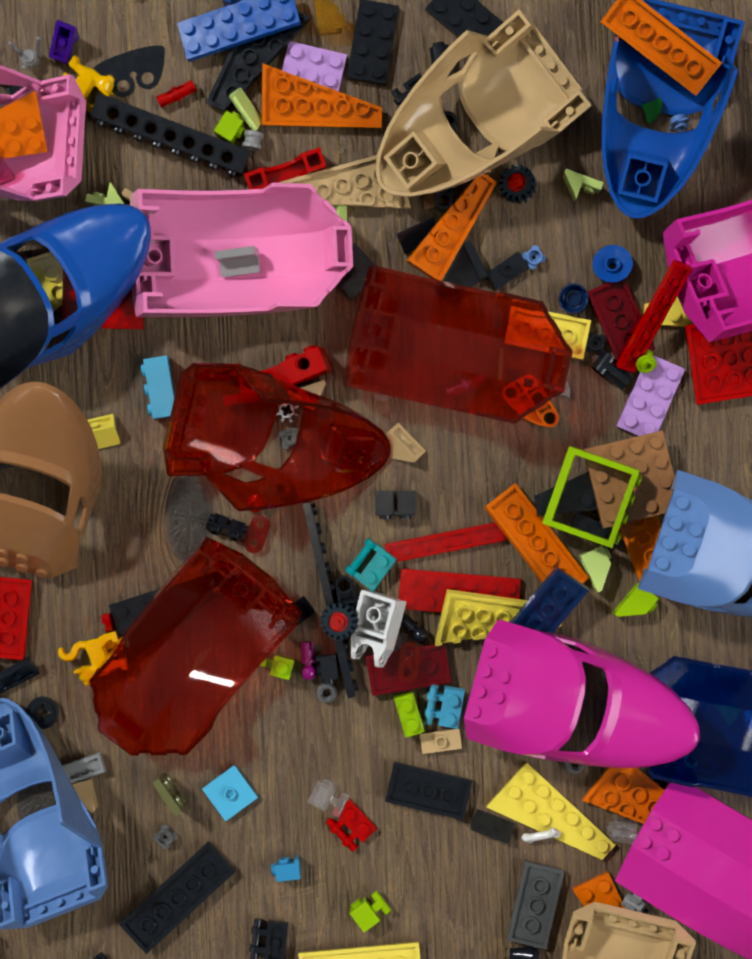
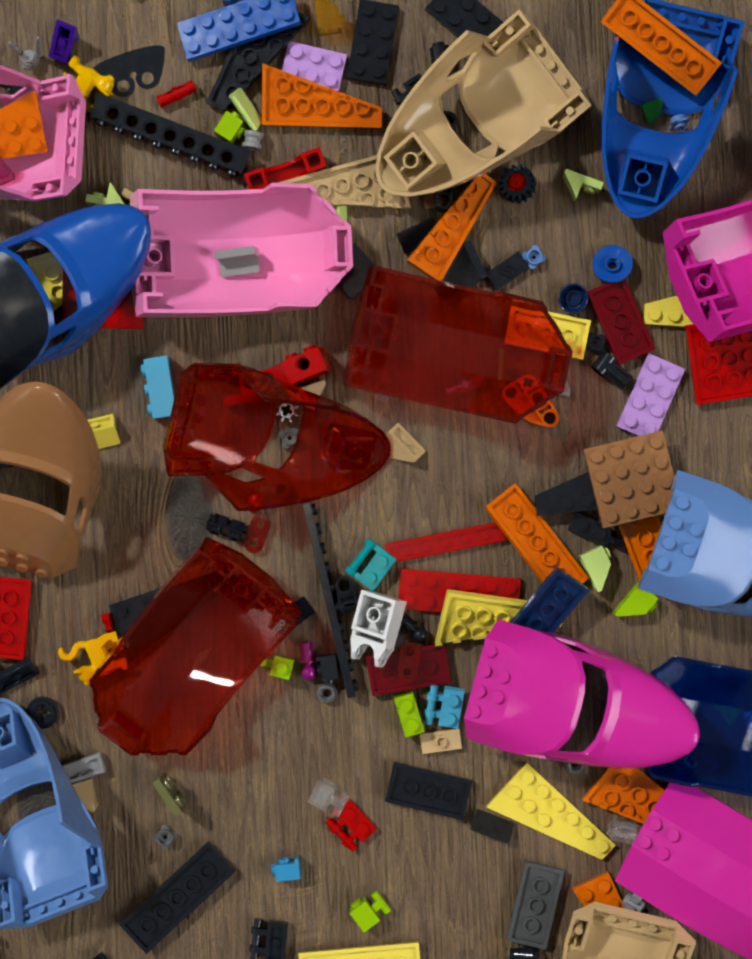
(230, 792): medium azure plate -> none
(339, 621): black wheel -> none
(385, 504): black piece -> none
(552, 833): white piece -> none
(560, 485): lime window -> none
(646, 362): lime plate -> none
(654, 315): red tile -> none

